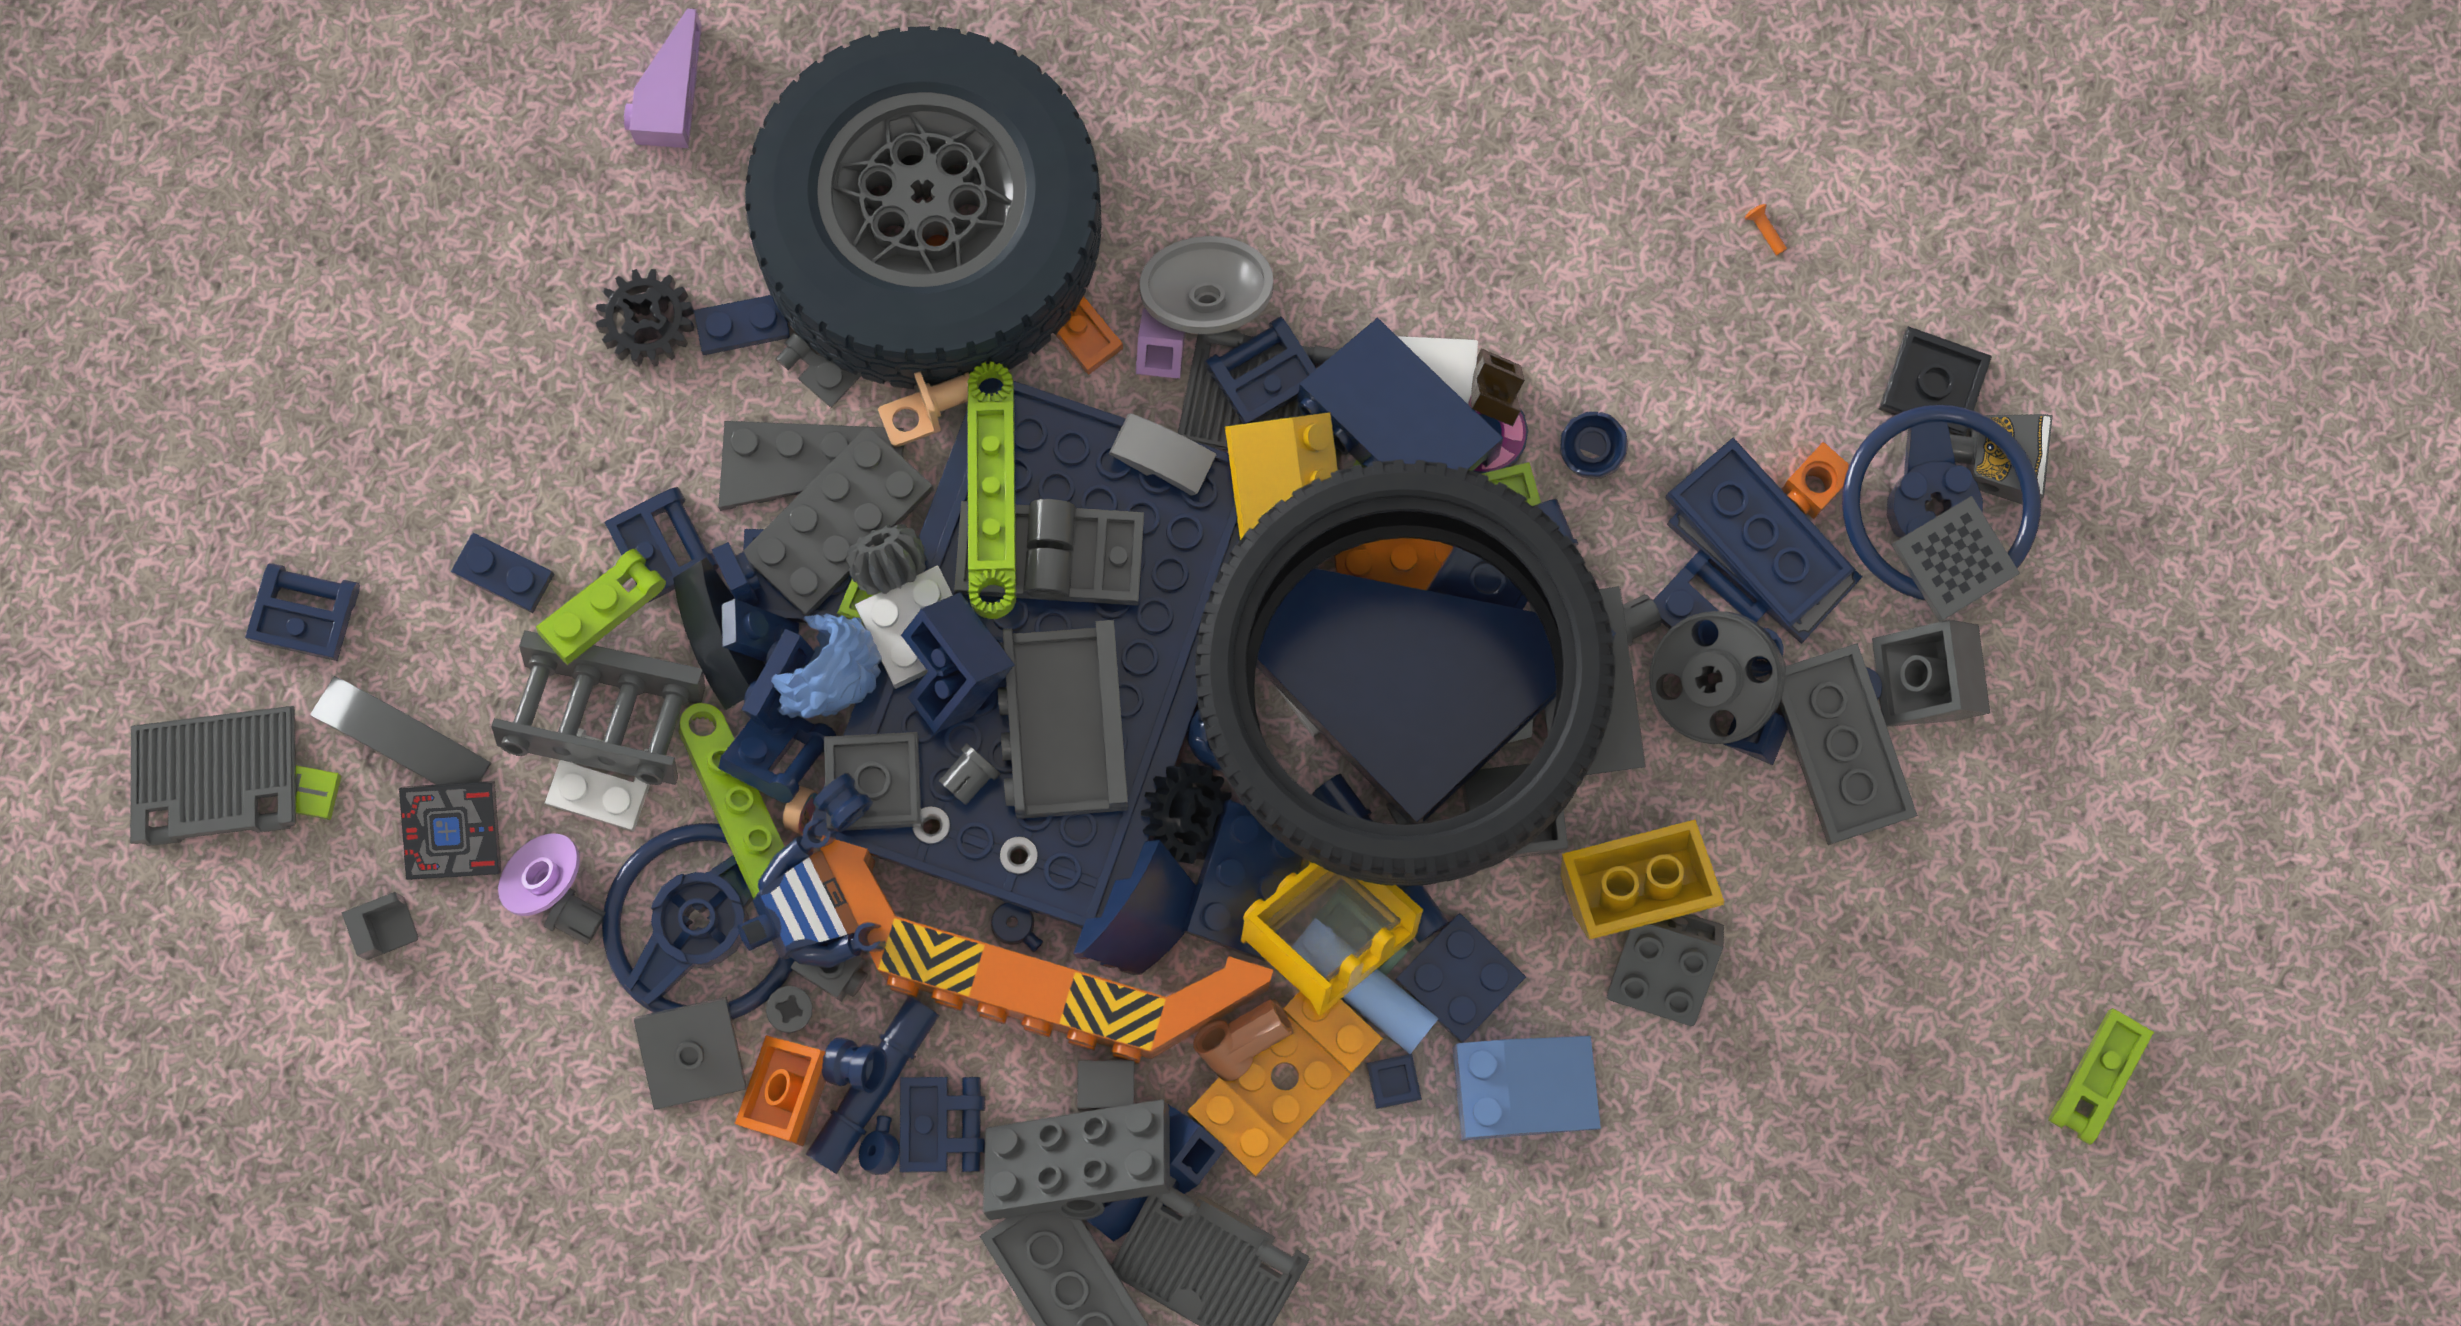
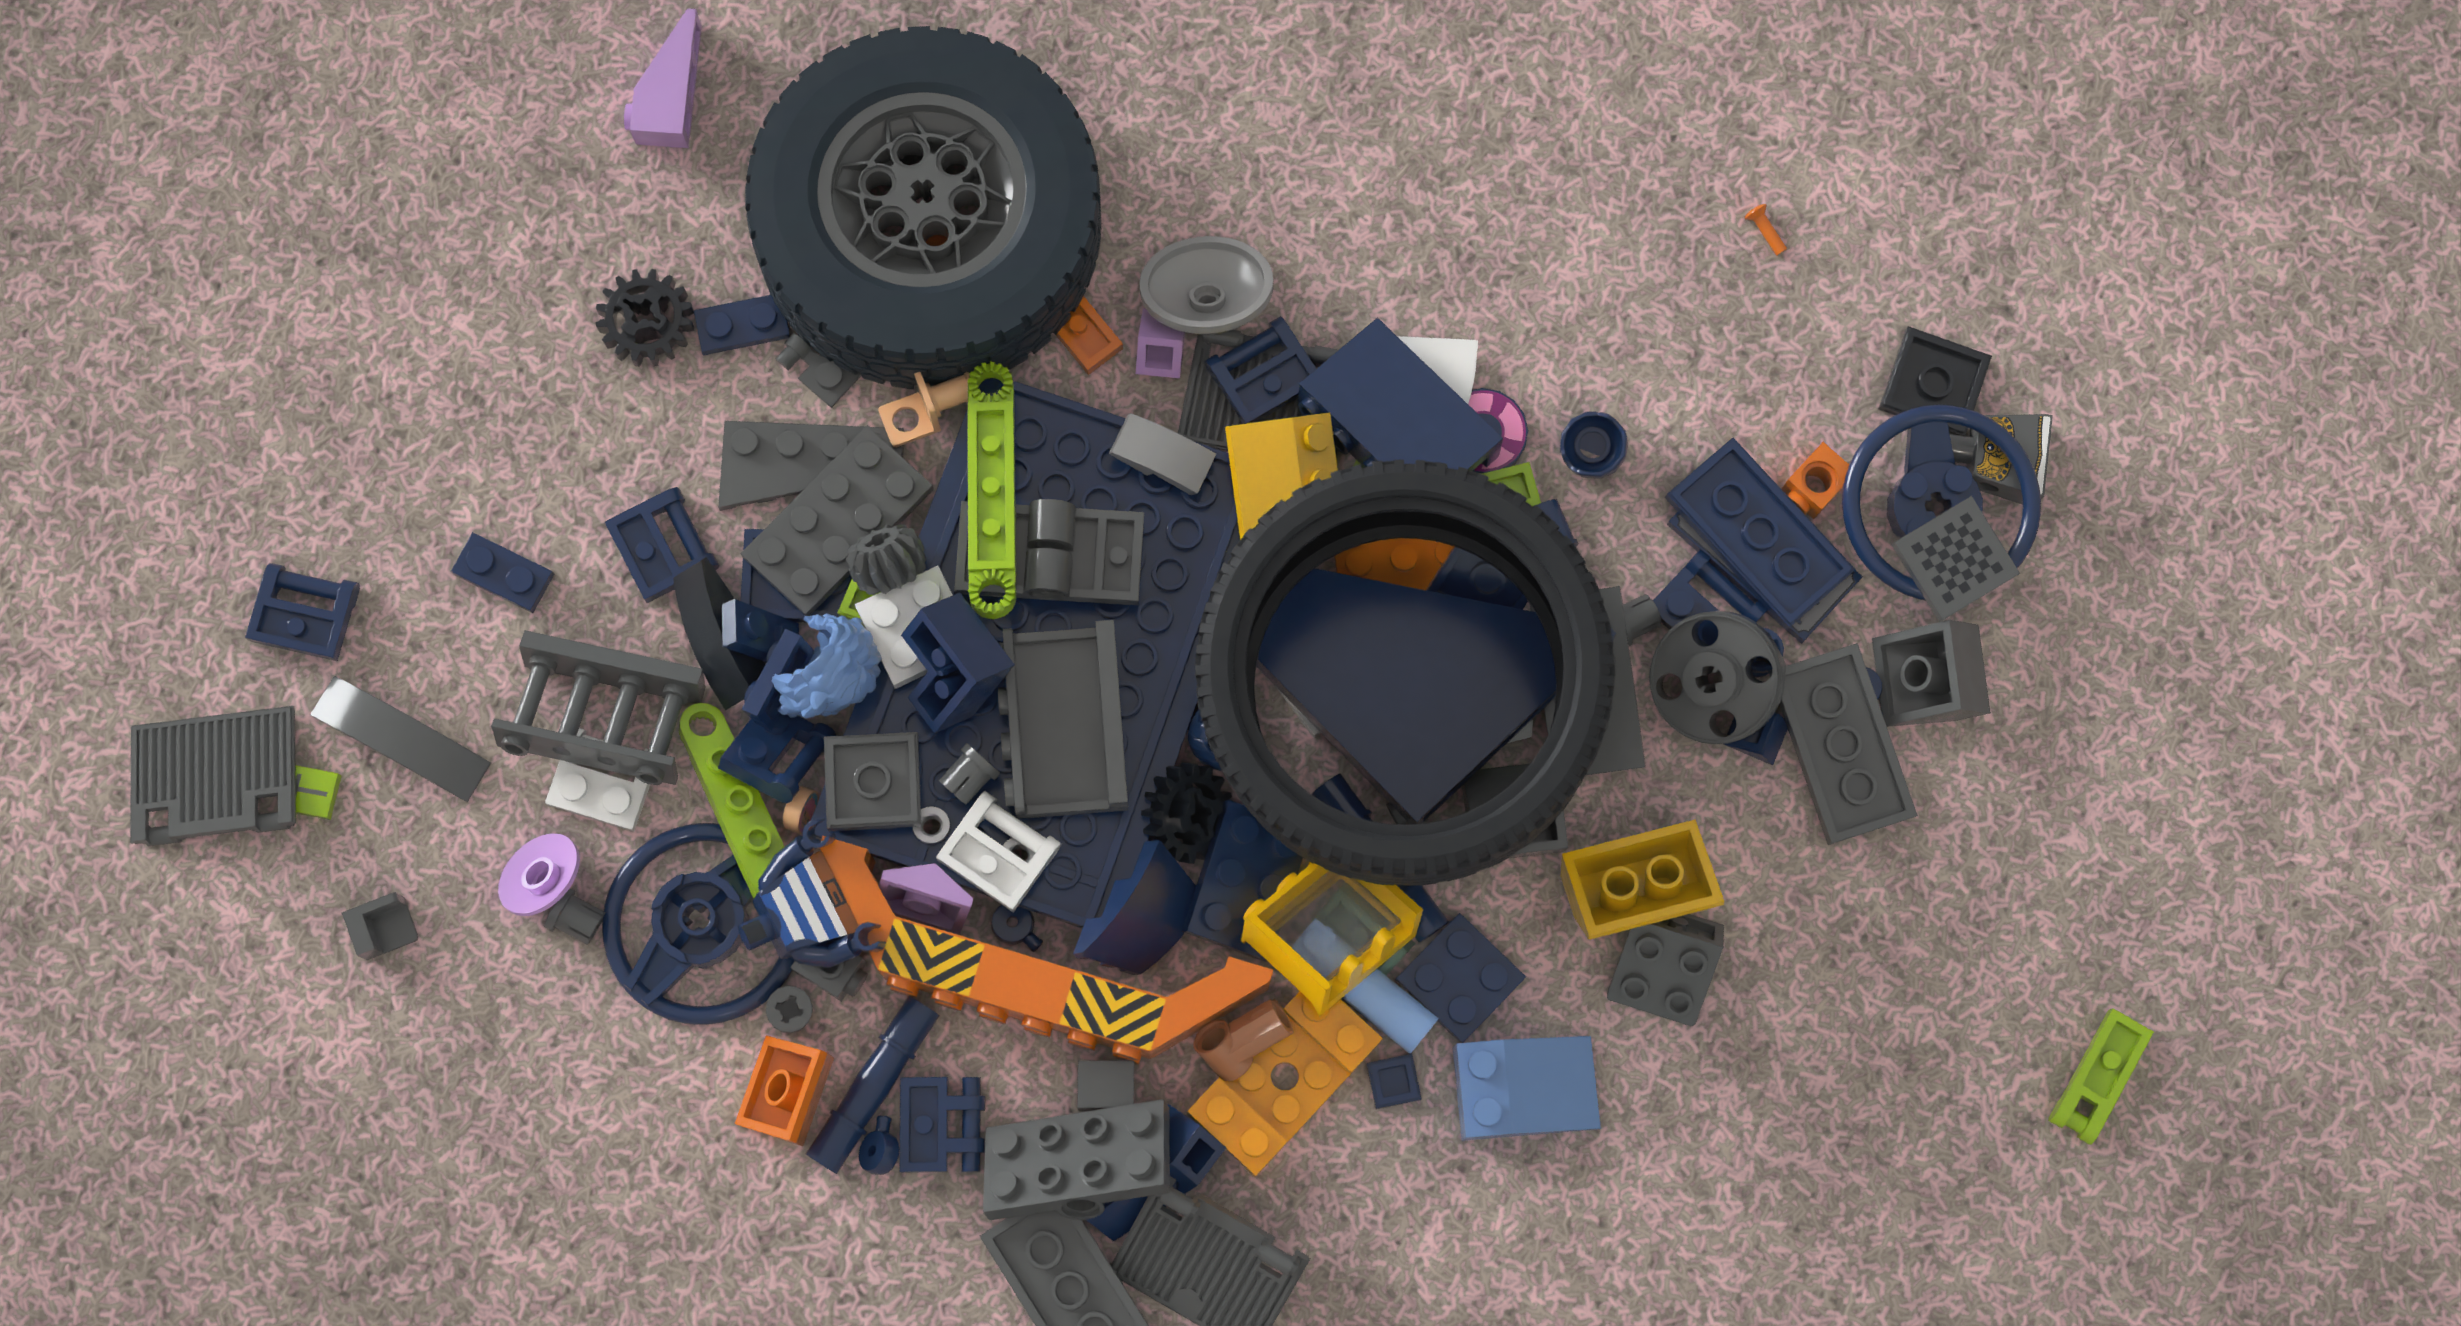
(450, 830): black tile -> none
(600, 607): lime plate -> none
(690, 1053): dark grey plate -> none
(738, 573): dark blue plate -> none
(842, 802): dark blue wheel -> none
(856, 1065): dark blue wheel -> none
(926, 897): none -> lavender slope
(989, 863): none -> white plate
(1496, 387): dark brown slope -> none

